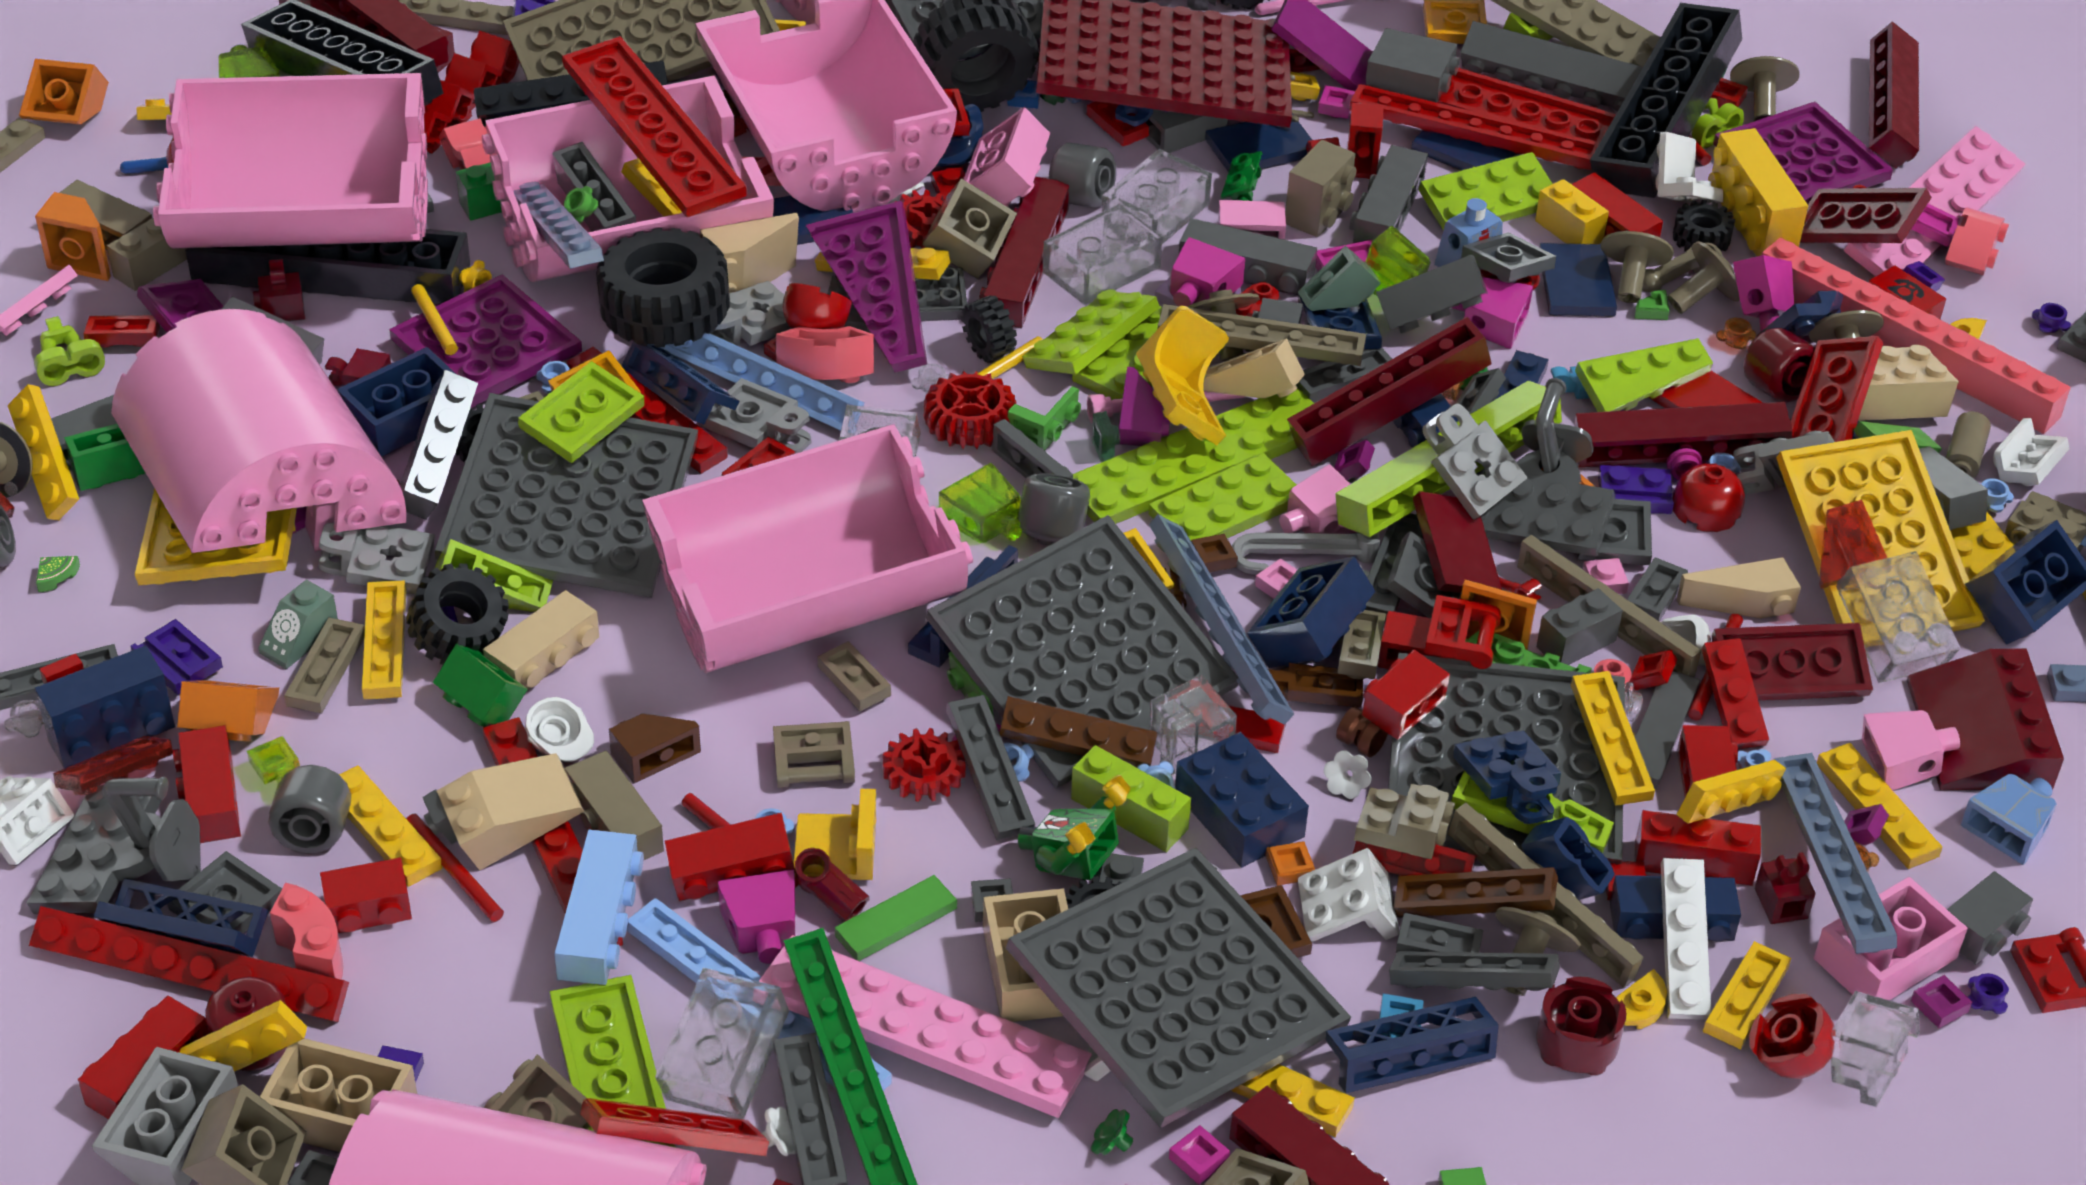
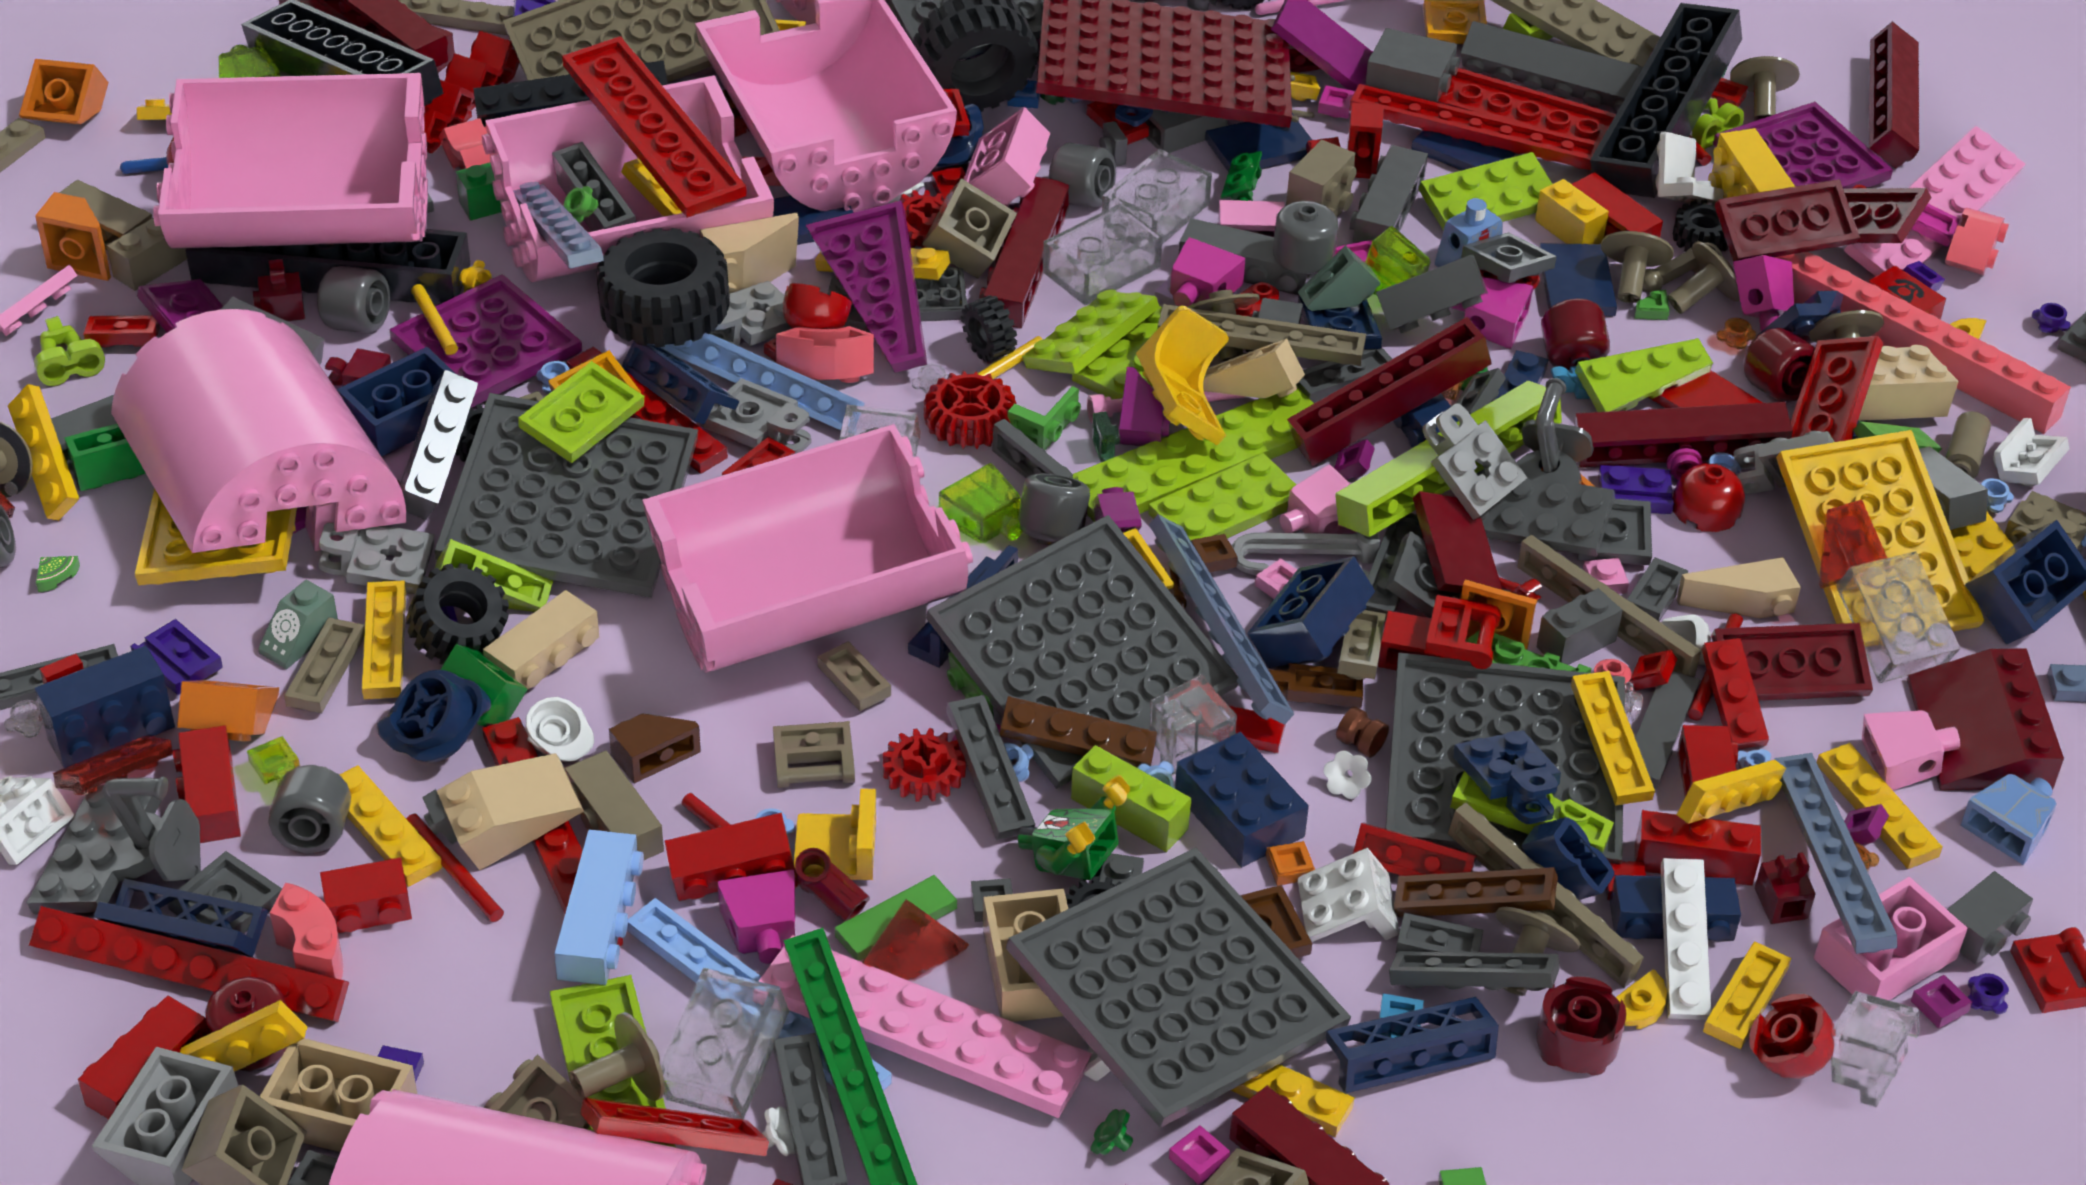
(353, 299): none -> dark grey head
(433, 716): none -> dark blue piece
(634, 1059): none -> dark tan piece
(913, 944): none -> clear red wing
(1115, 142): none -> dark grey plate
(1119, 506): none -> magenta slope
(1305, 236): none -> dark grey head
(1405, 694): red brick -> none
(1407, 822): dark tan plate -> none
(1574, 332): none -> dark red head
(1787, 220): none -> dark red plate

